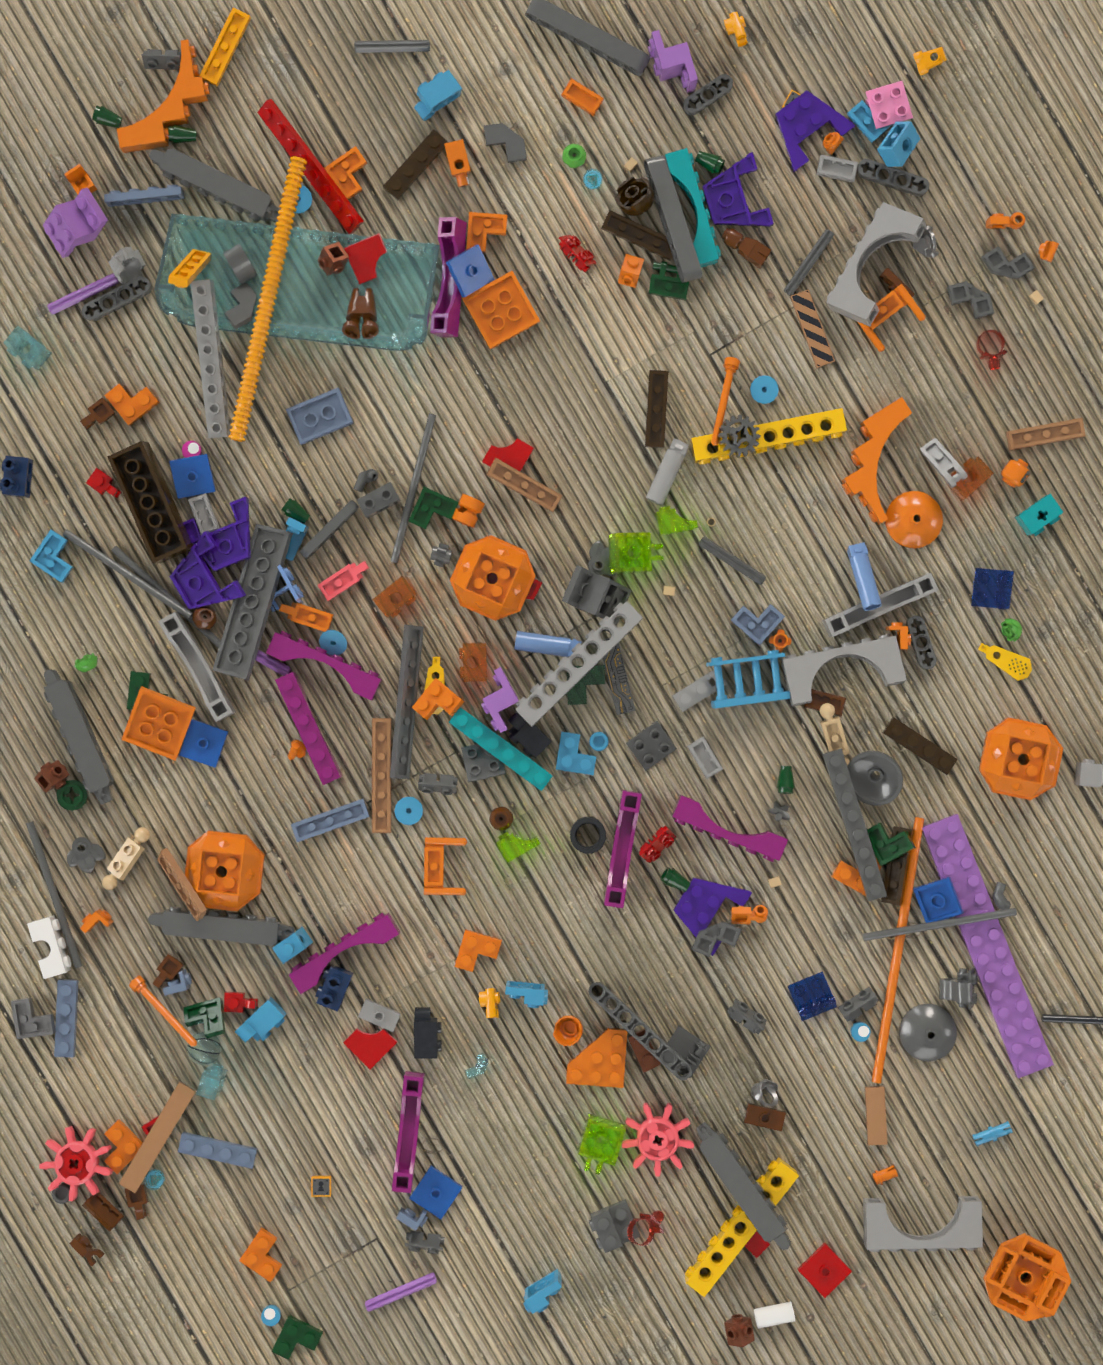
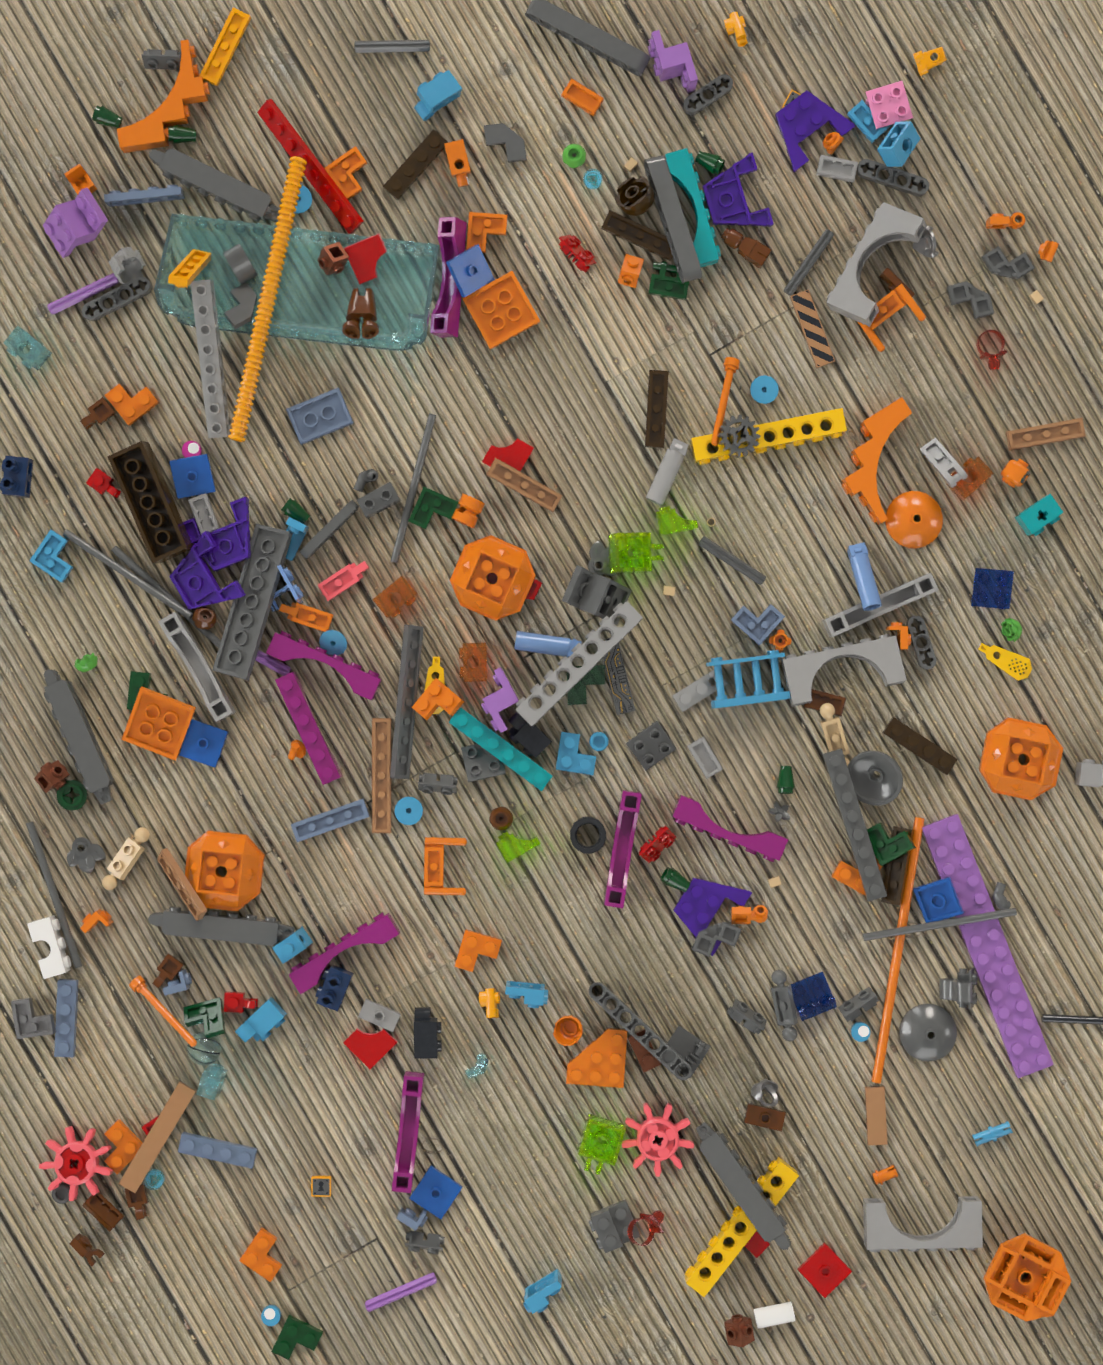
(441, 555): dark grey gear -> none
(784, 1005): none -> dark grey plate

